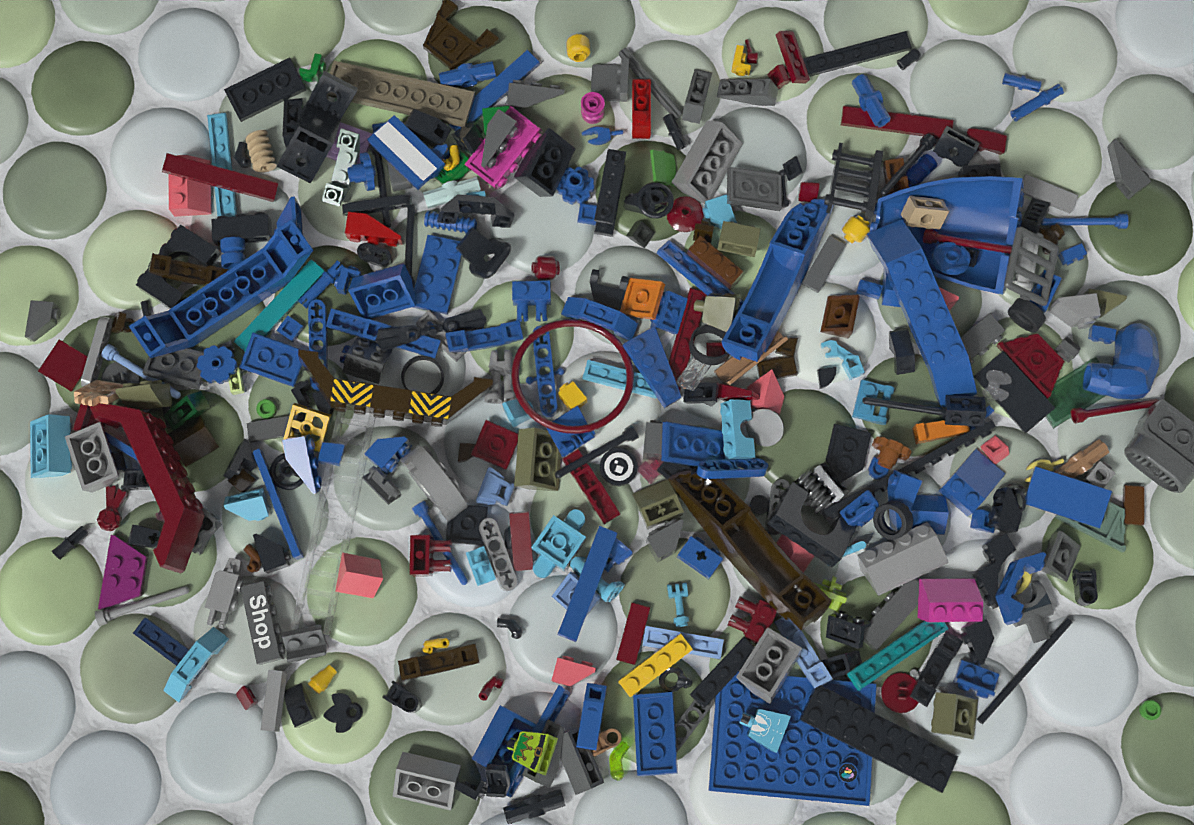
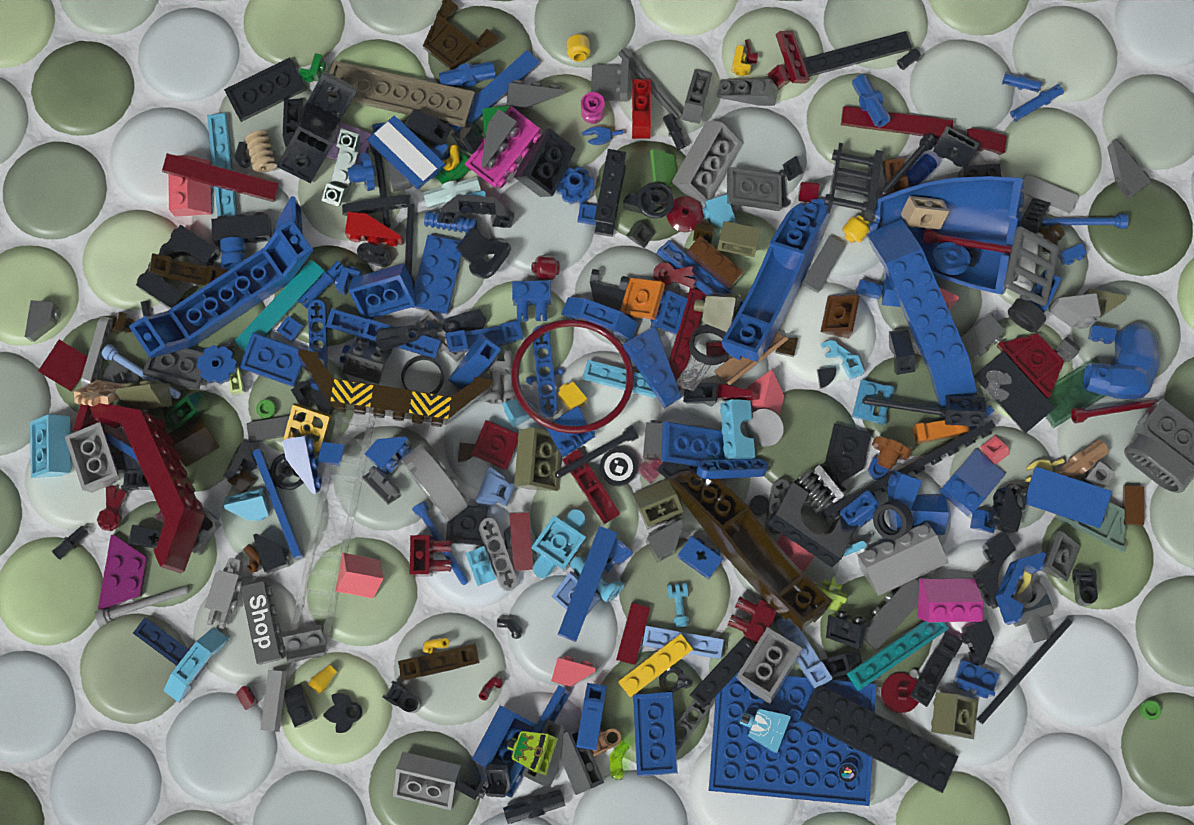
(474, 362): none -> blue slope
(667, 274): none -> dark red piece
(781, 367): dark brown tile -> none

